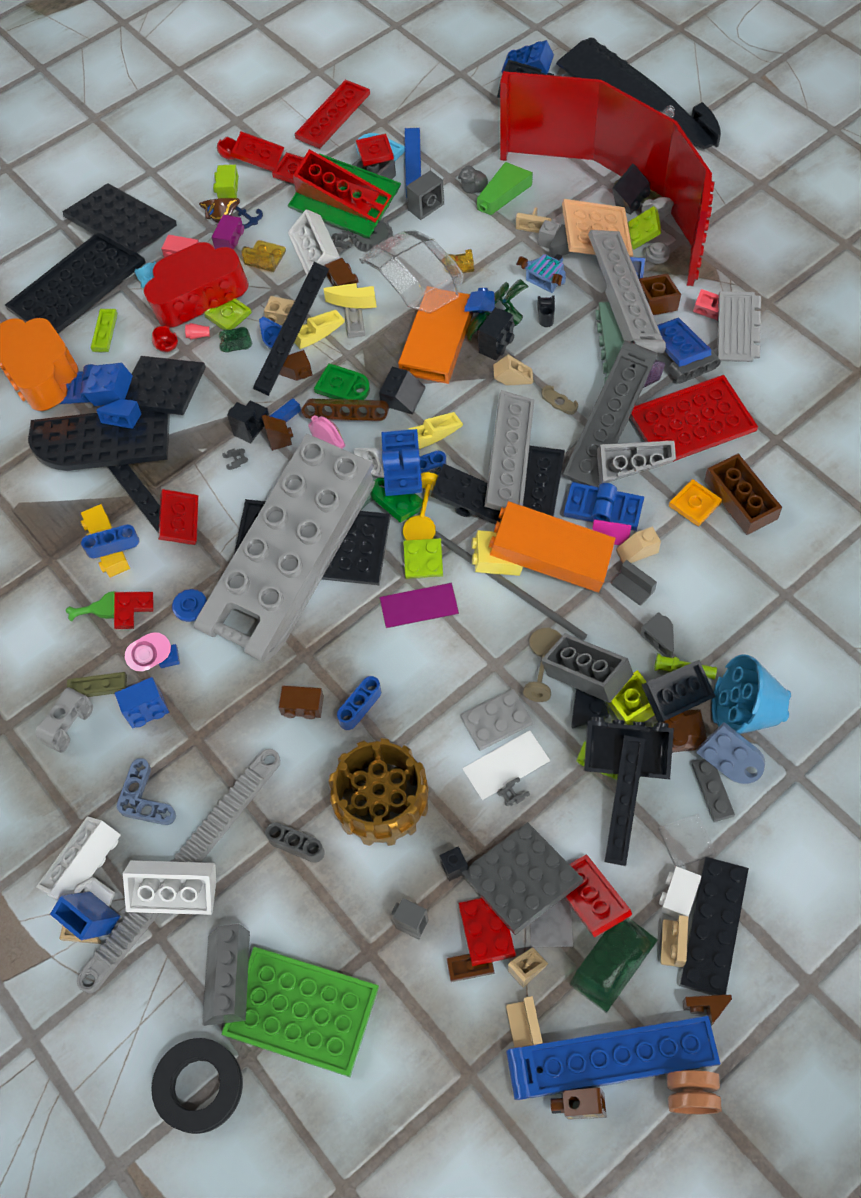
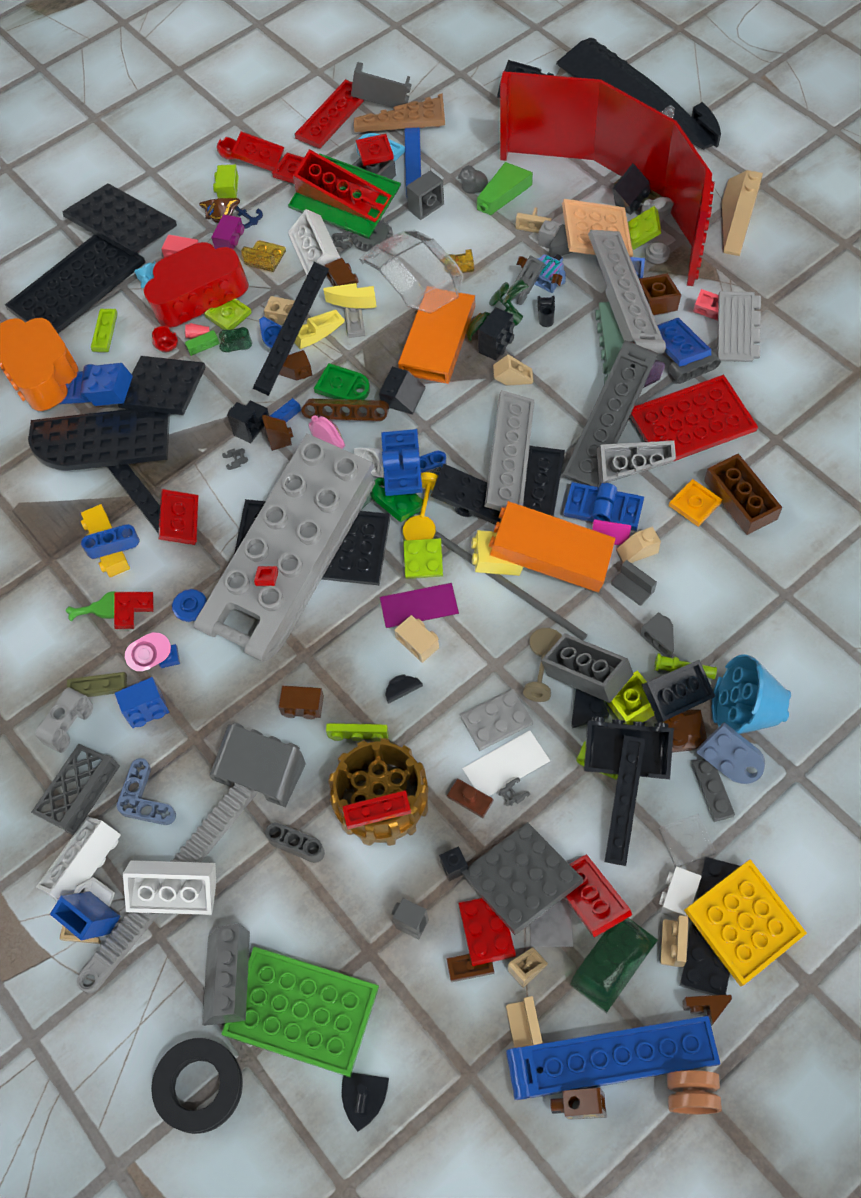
(87, 794): none -> dark grey fence
(120, 413): blue slope -> none
(202, 343): none -> bright green piece
(258, 763): none -> dark grey windscreen
(266, 576): none -> red plate
(356, 732): none -> lime plate
(357, 712): blue beam -> none
(363, 1098): none -> black shield
(376, 809): none -> red plate
(379, 89): none -> dark grey panel
(401, 686): none -> black plate
(404, 116): none -> medium nougat wing
(417, 638): none -> tan brick
(437, 428): light yellow slope -> none
(470, 798): none -> copper tile
(481, 301): blue slope -> none
(529, 275): none -> dark grey hinge
(535, 55): blue slope -> none
(550, 396): dark tan piece -> none
(738, 208): none -> tan wedge
(745, 922): none -> yellow plate

